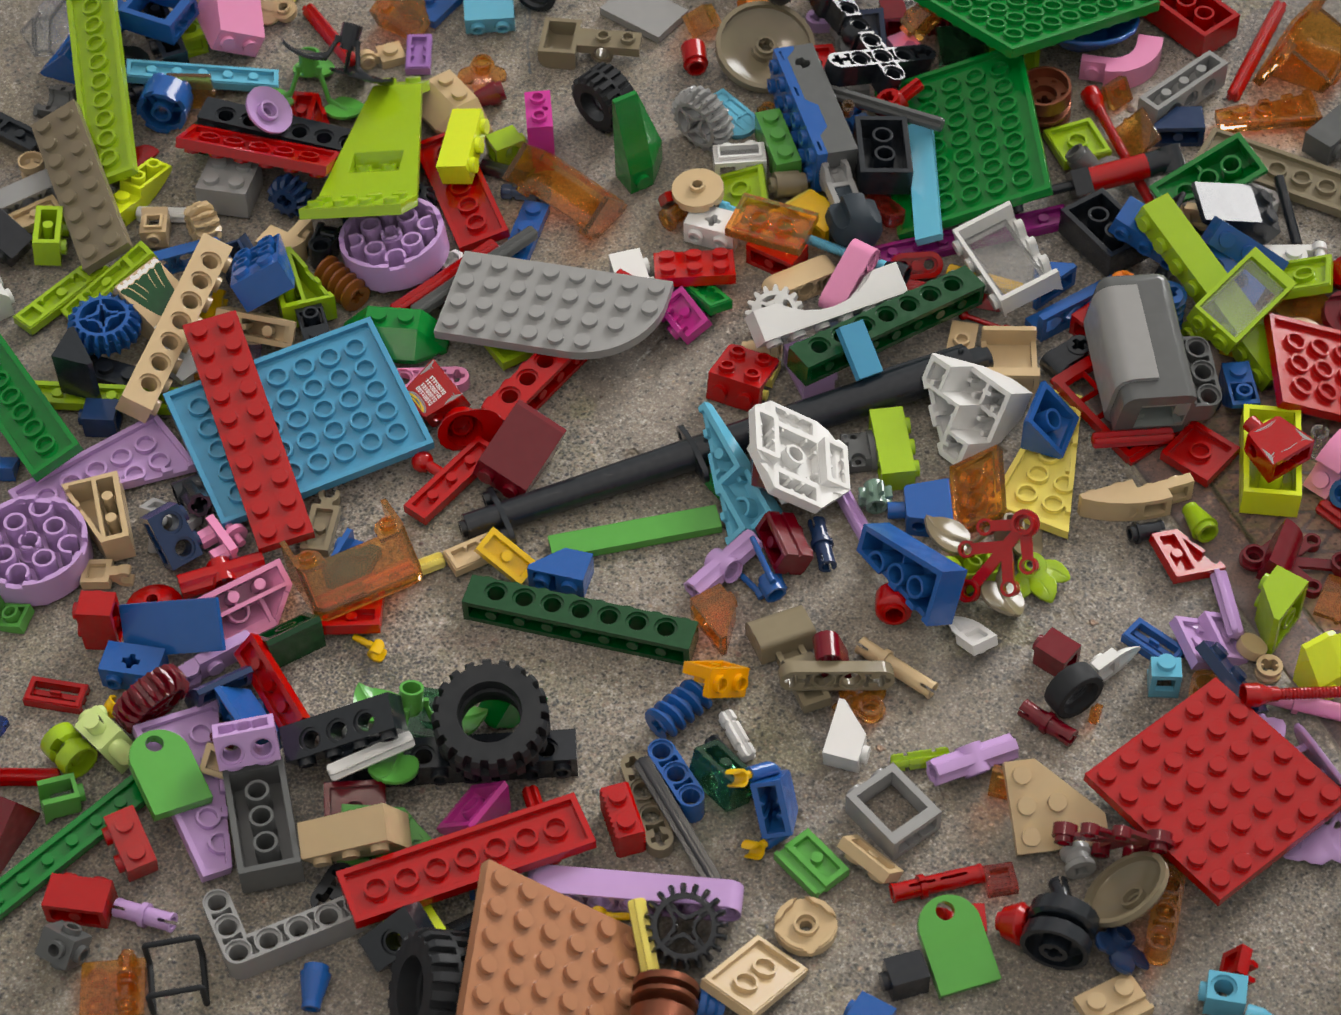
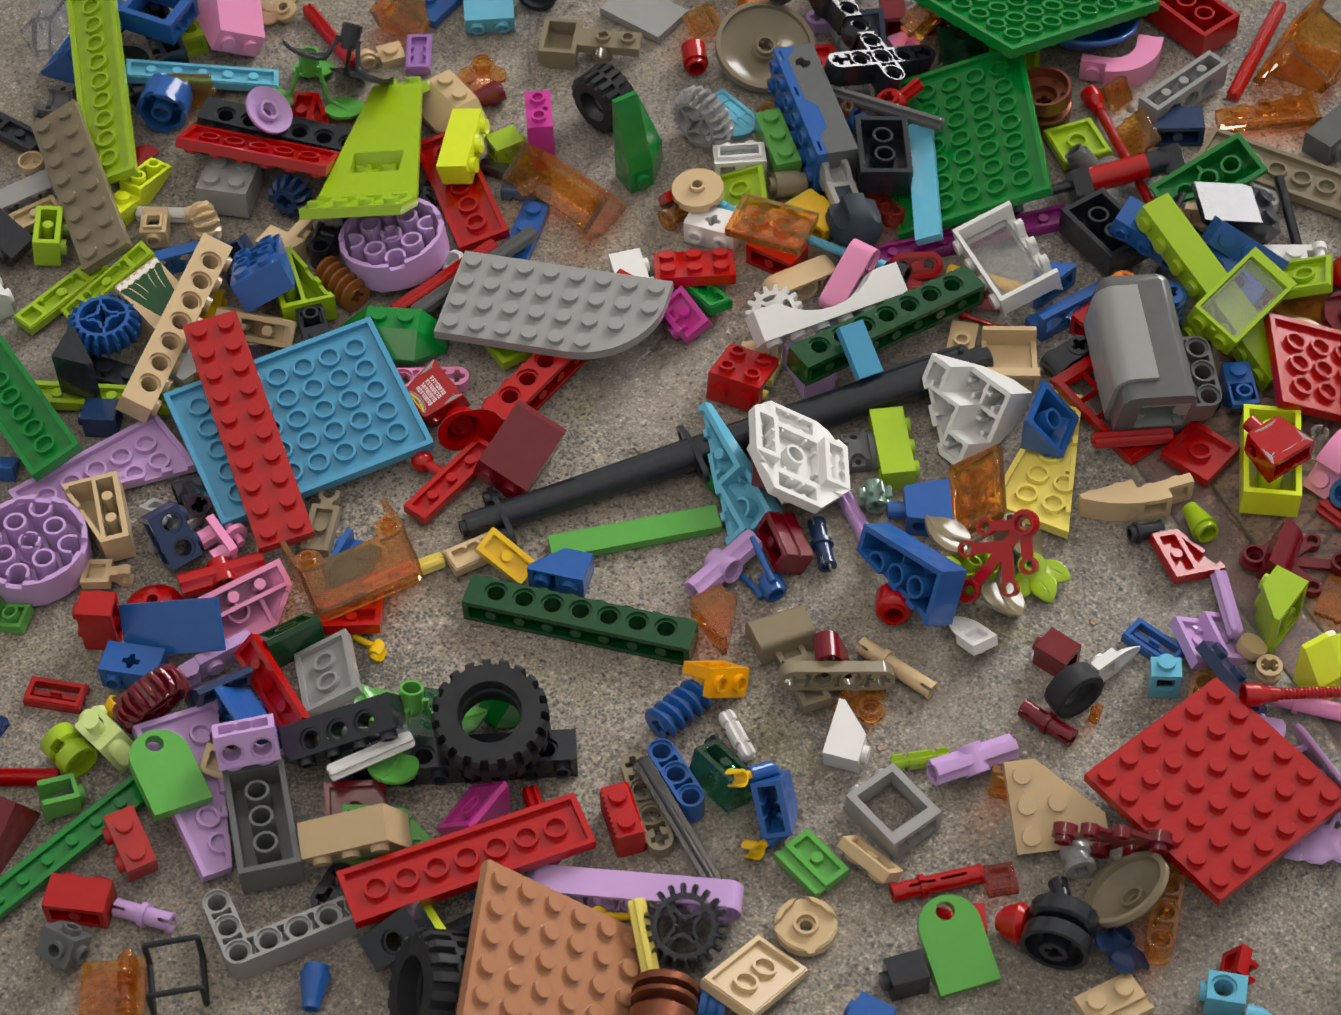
(328, 673): none -> light grey plate

